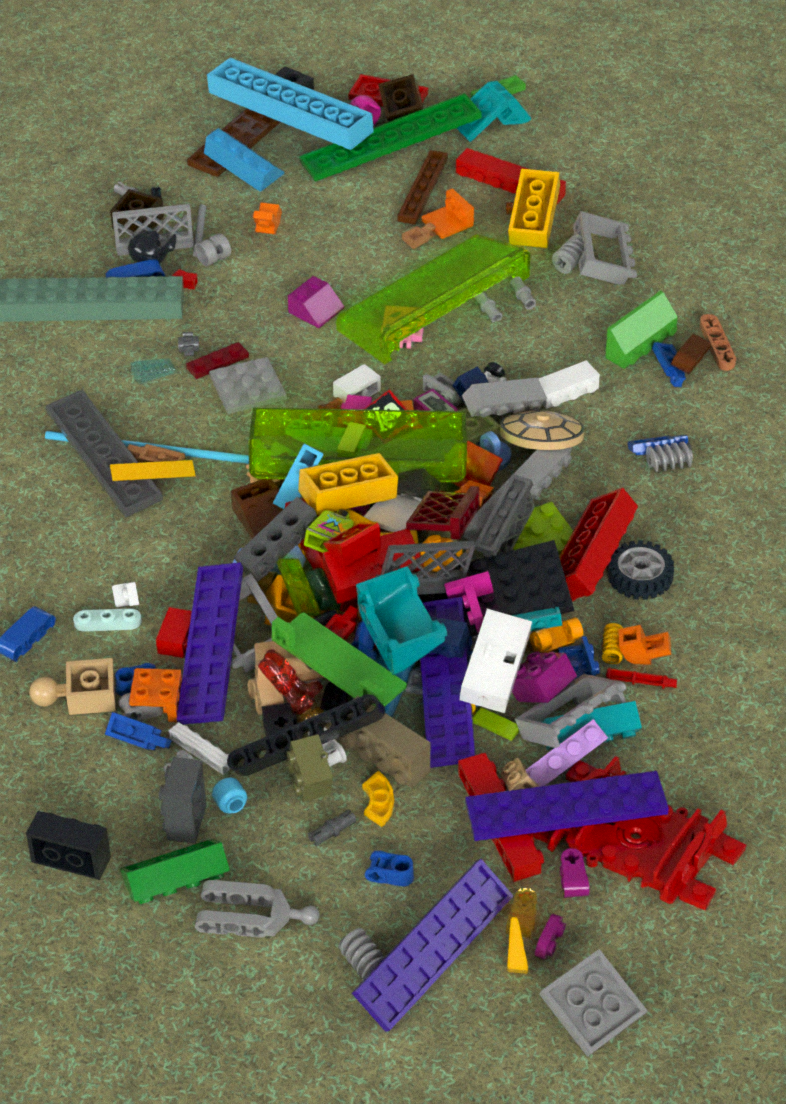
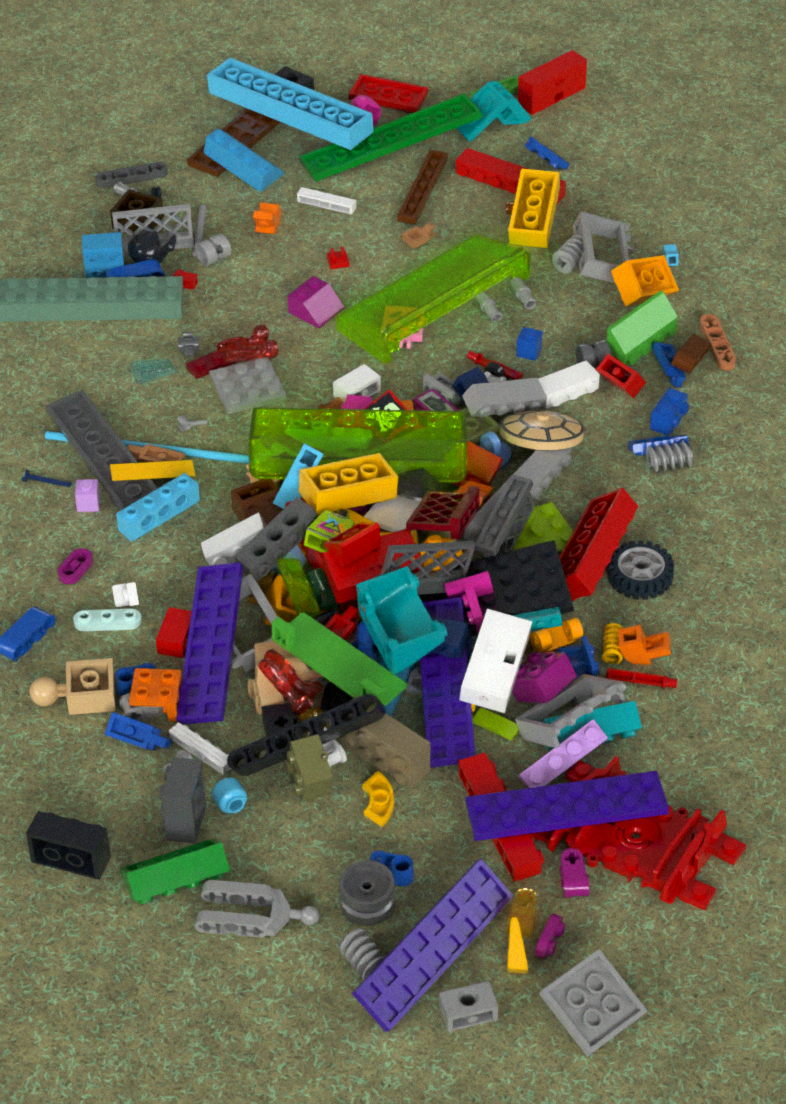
(44, 479): none -> dark blue piece
(72, 569): none -> magenta plate
(87, 495): none -> lavender brick
(102, 253): none -> dark azure brick
(157, 169): none -> dark grey beam
(158, 507): none -> medium azure brick
(186, 424): none -> light grey hand
(226, 544): none -> white brick
(240, 348): none -> clear red piece
(326, 200): none -> white piece
(332, 827): dark grey pin -> none
(337, 259): none -> red tile
(351, 438): lime piece -> none
(367, 892): none -> flat silver wheel
(400, 97): dark brown brick -> none
(453, 217): orange bracket -> none
(479, 359): none -> red piece
(482, 1006): none -> light grey brick
(516, 776): tan bracket -> none
(529, 343): none -> blue brick
(544, 152): none -> blue hinge
(552, 82): none -> red brick
(592, 353): none -> dark grey wheel
(621, 376): none -> red brick
(643, 278): none -> light orange slope
(669, 411): none -> blue brick
(671, 254): none -> medium azure piece

